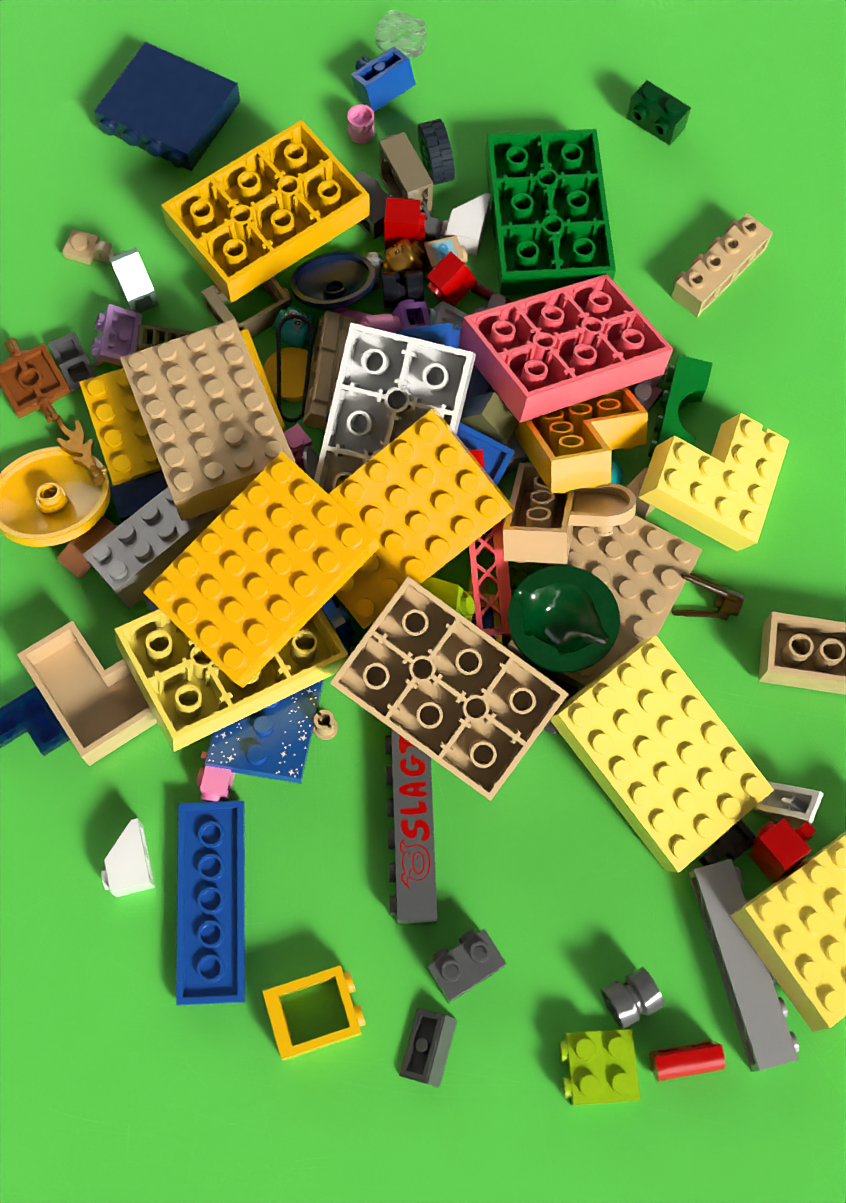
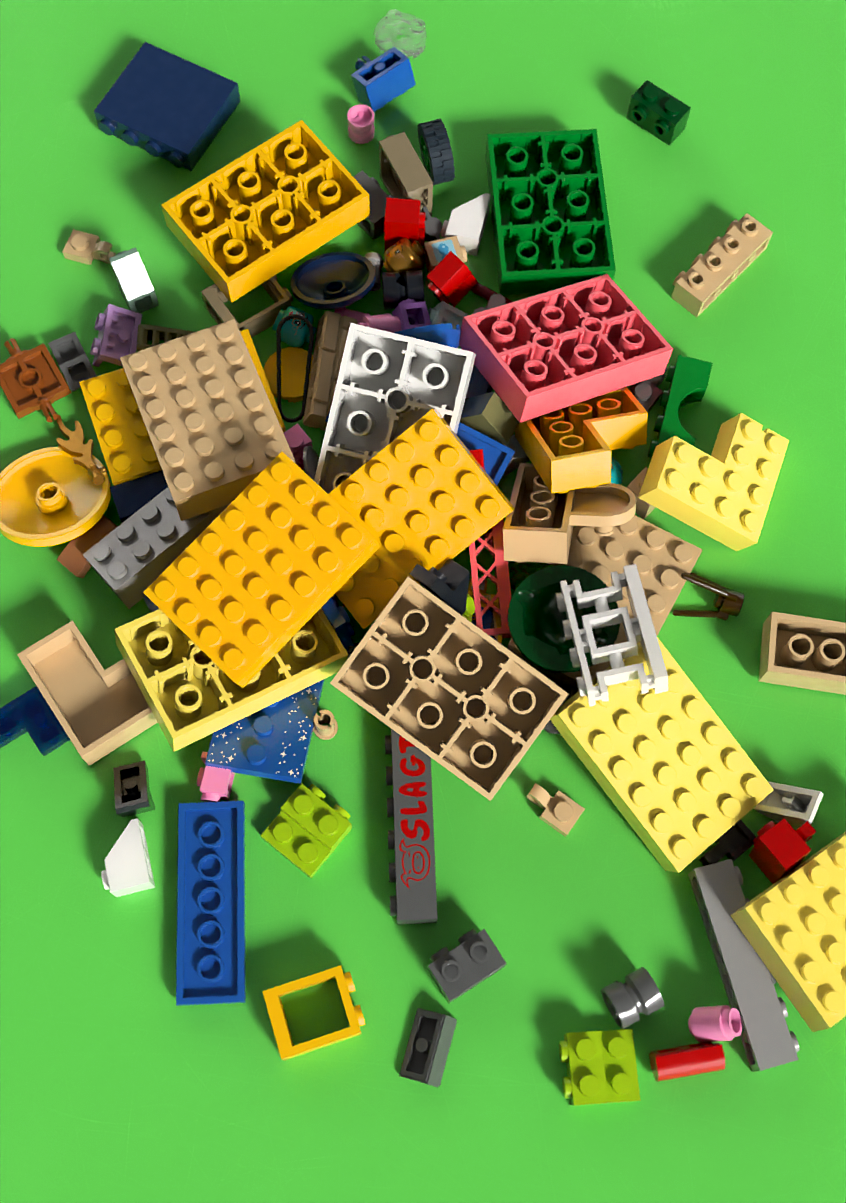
(132, 789): none -> black slope
(307, 829): none -> lime plate
(447, 584): none -> black slope
(559, 811): none -> tan plate
(636, 630): none -> white fence
(715, 1023): none -> bright pink brick

